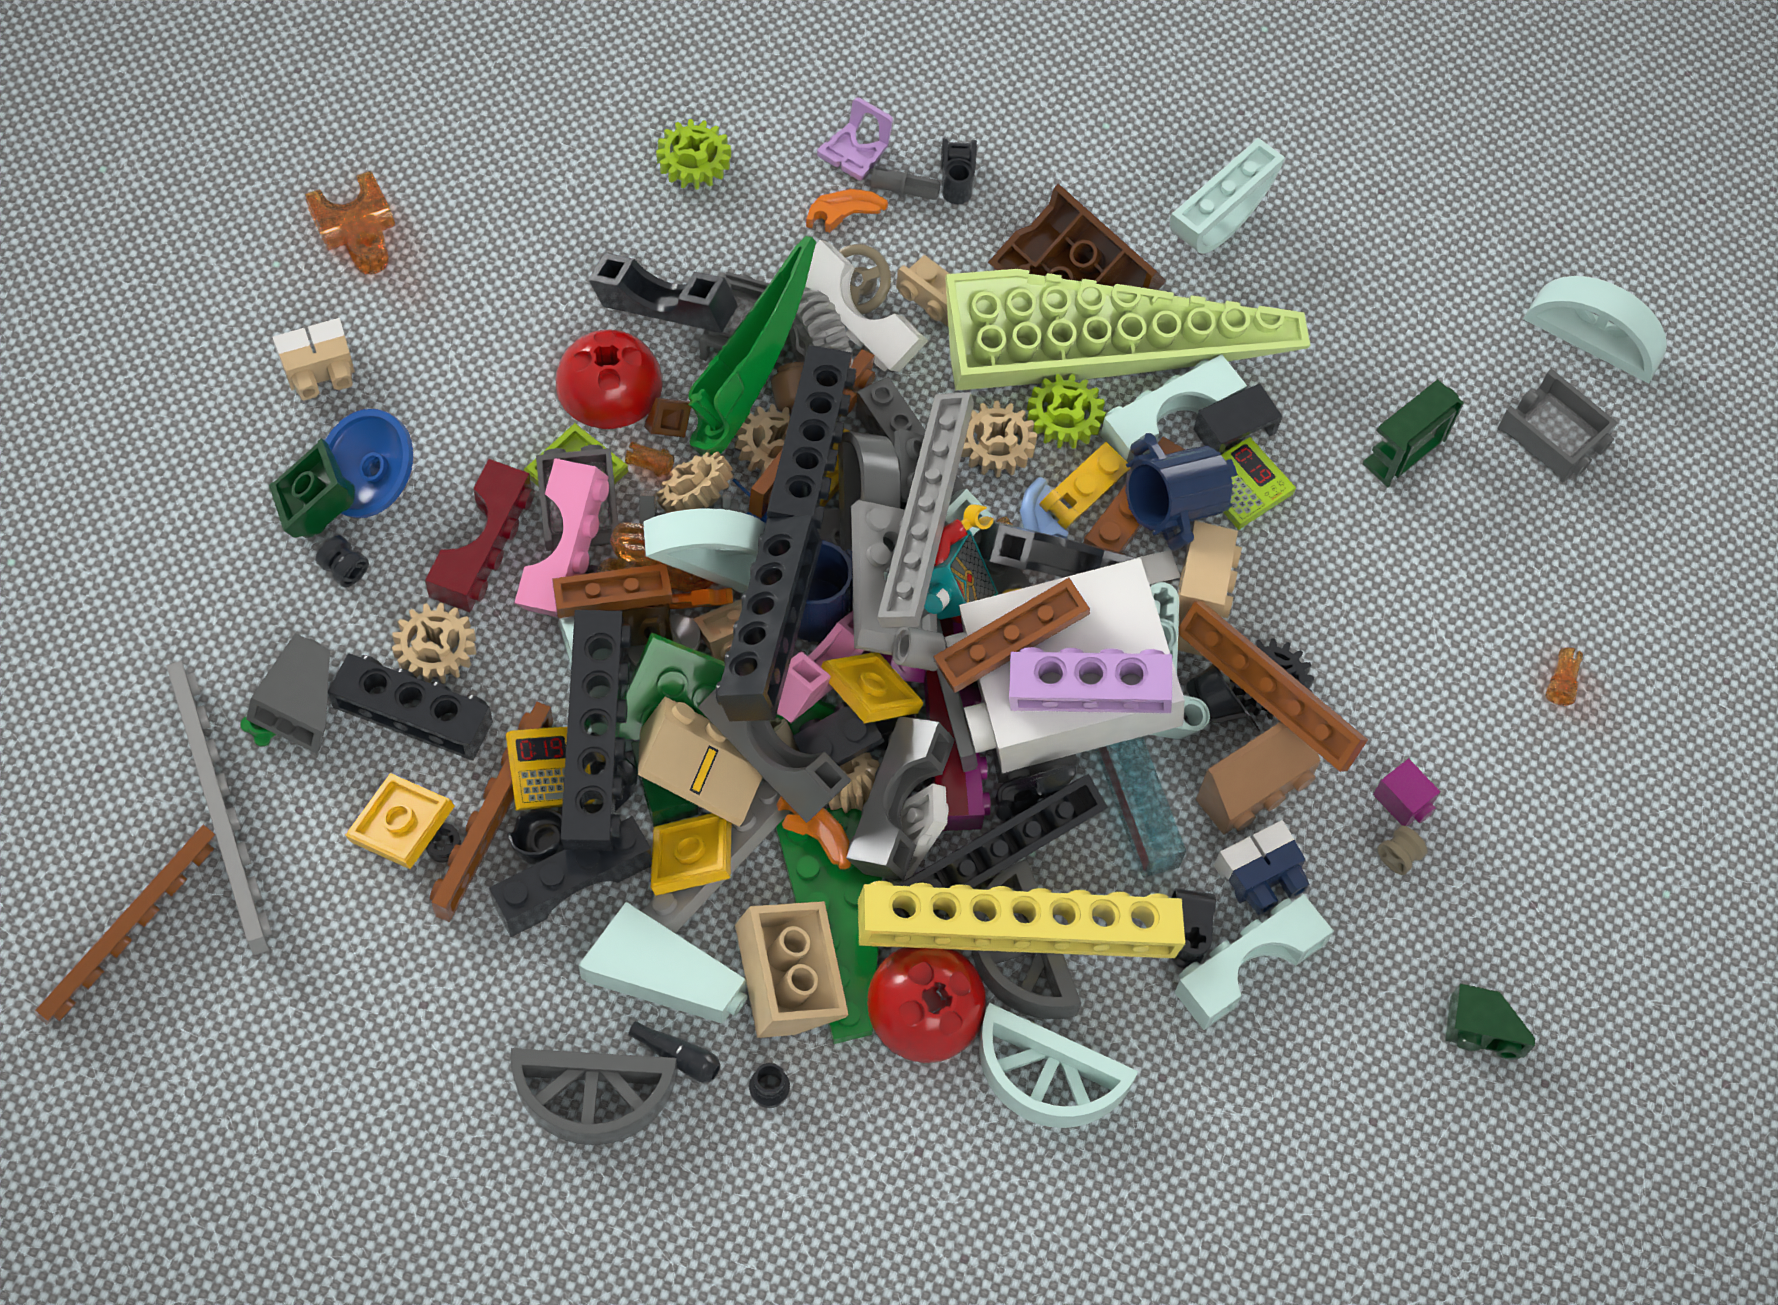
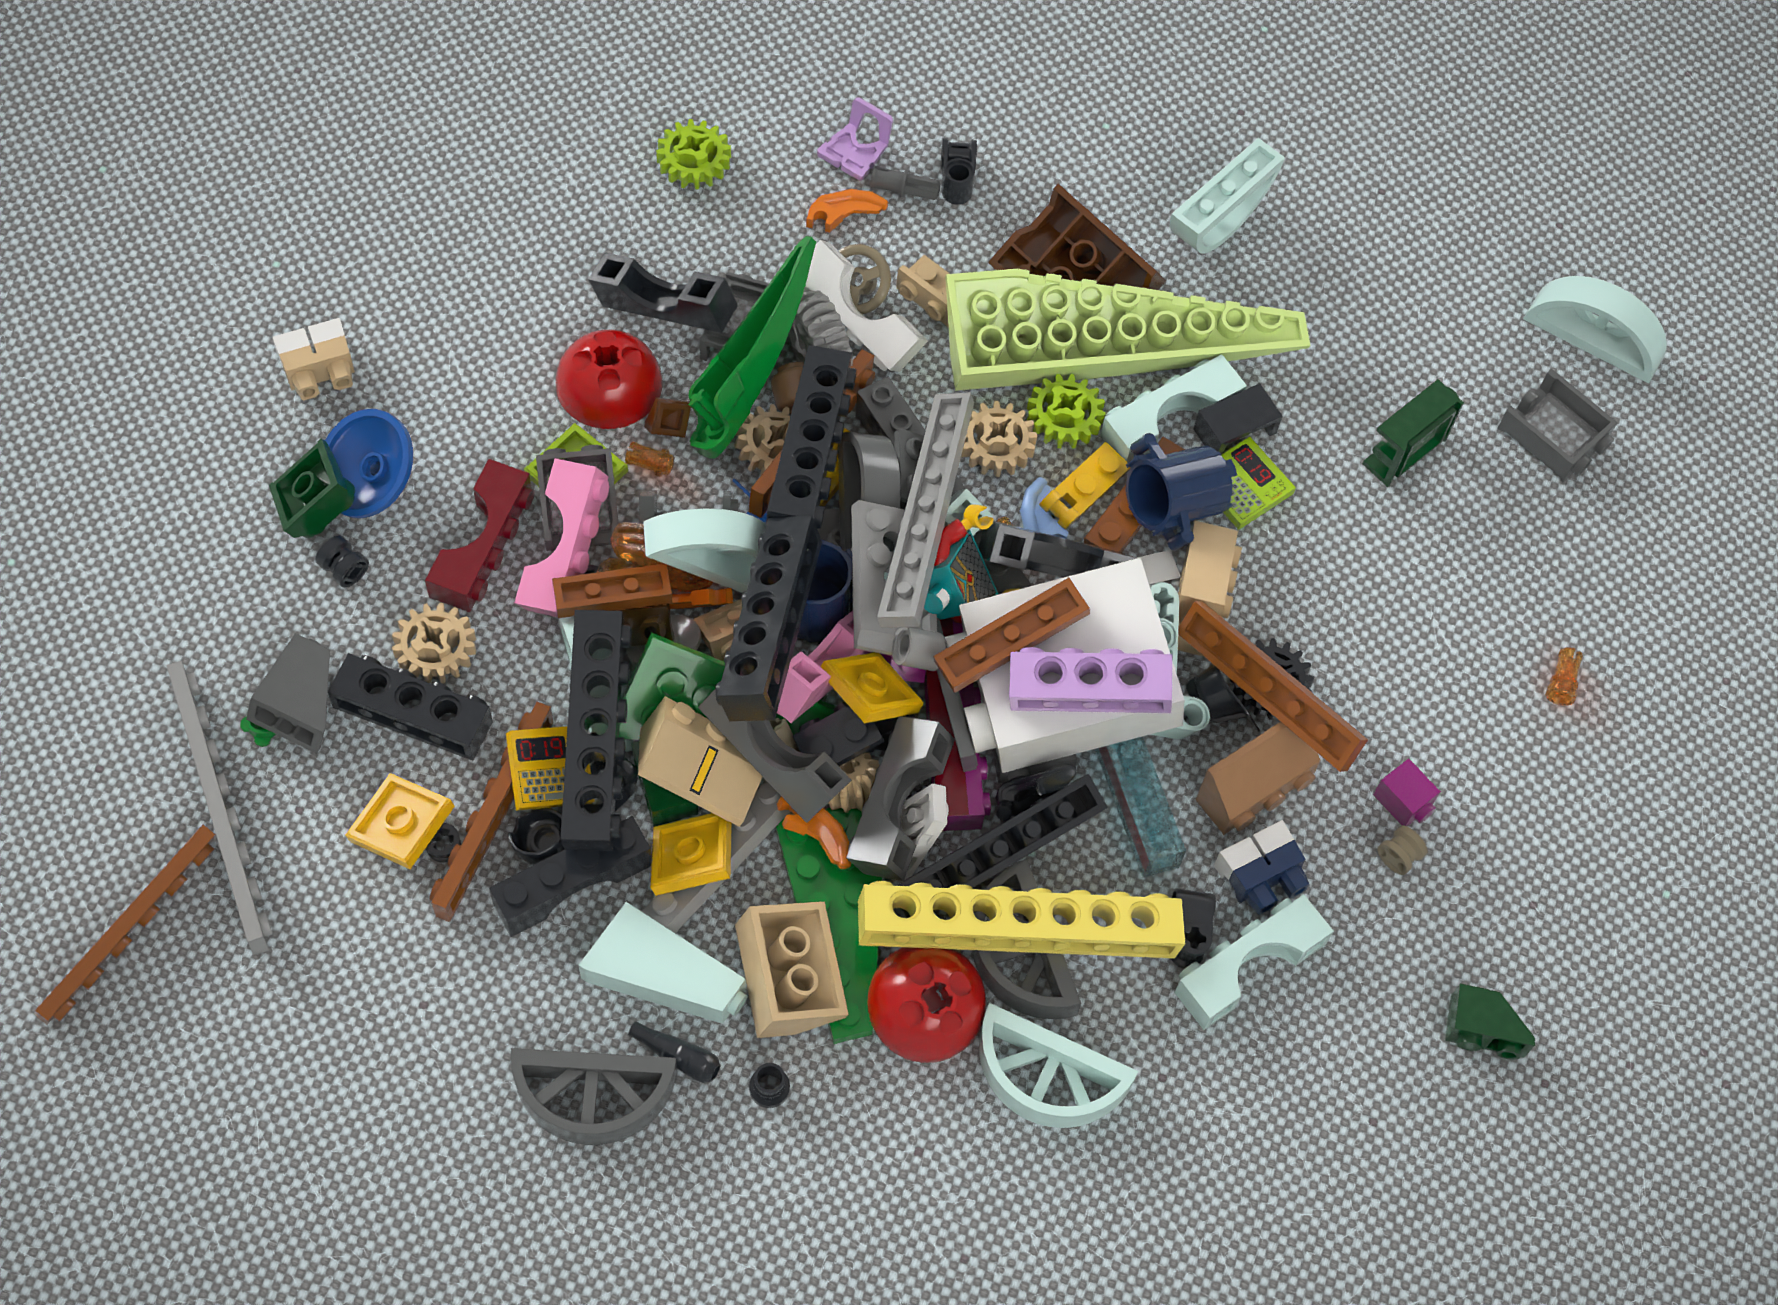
(355, 224): clear orange piece -> none
(695, 483): tan gear -> none

